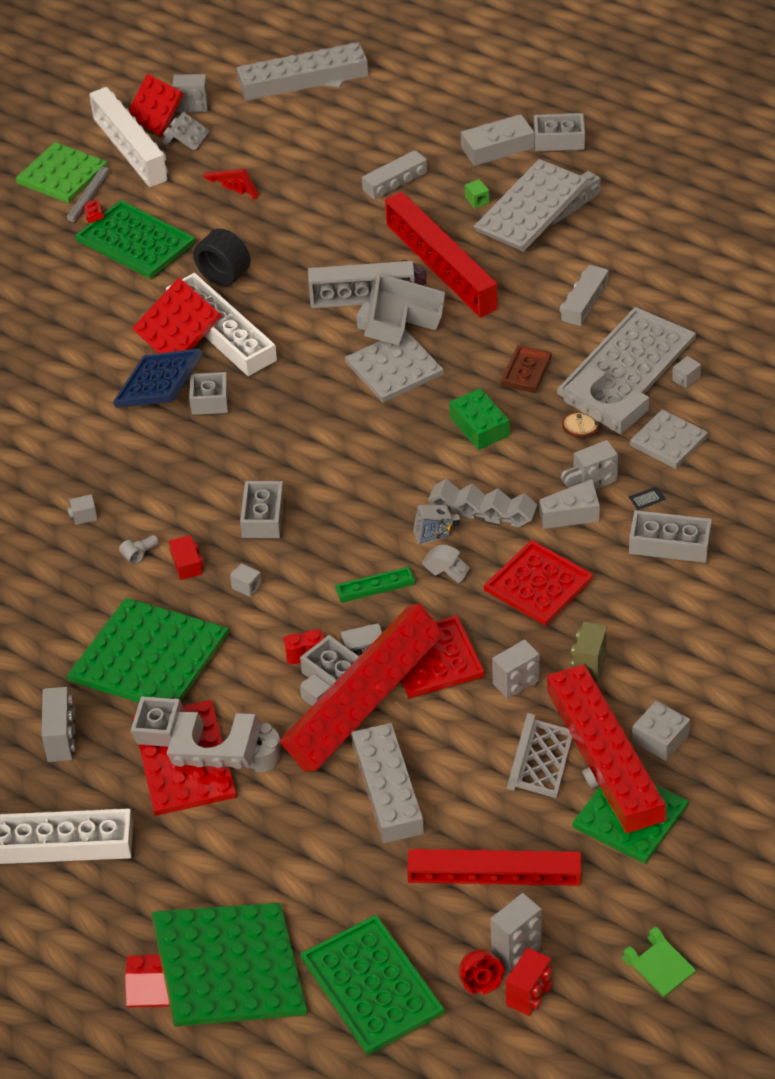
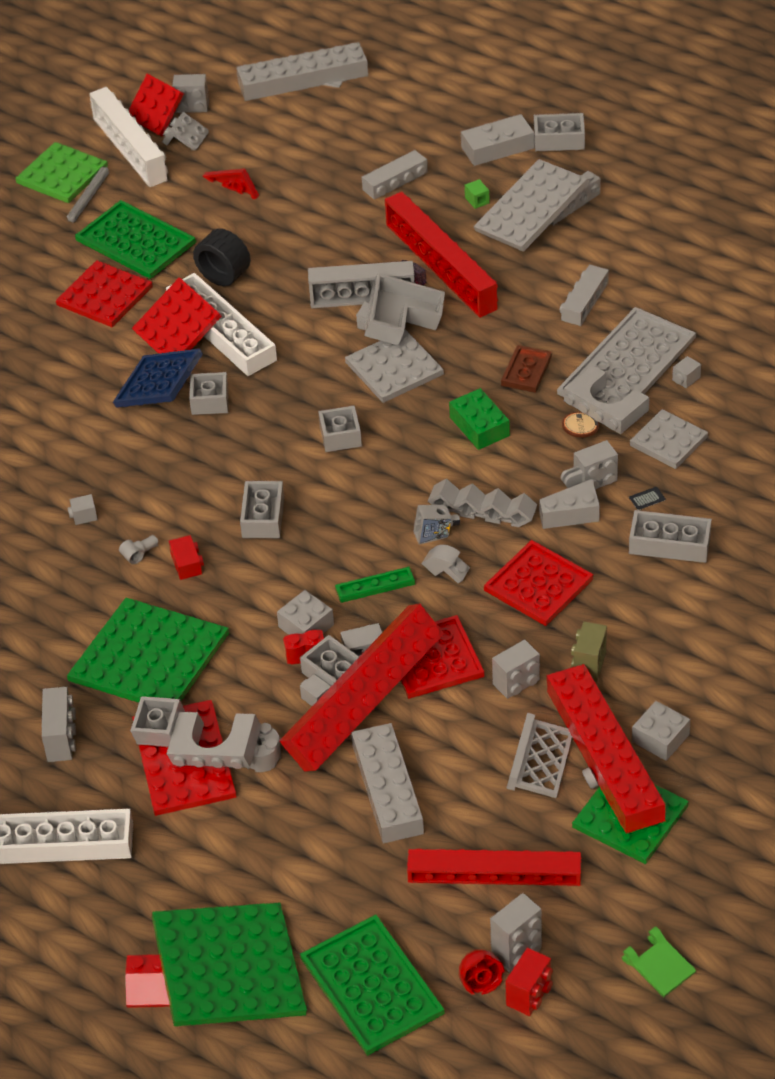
(93, 211): red plate -> none
(104, 293): none -> red plate
(245, 580): light grey brick -> none
(305, 614): none -> light grey brick
(340, 428): none -> light grey brick

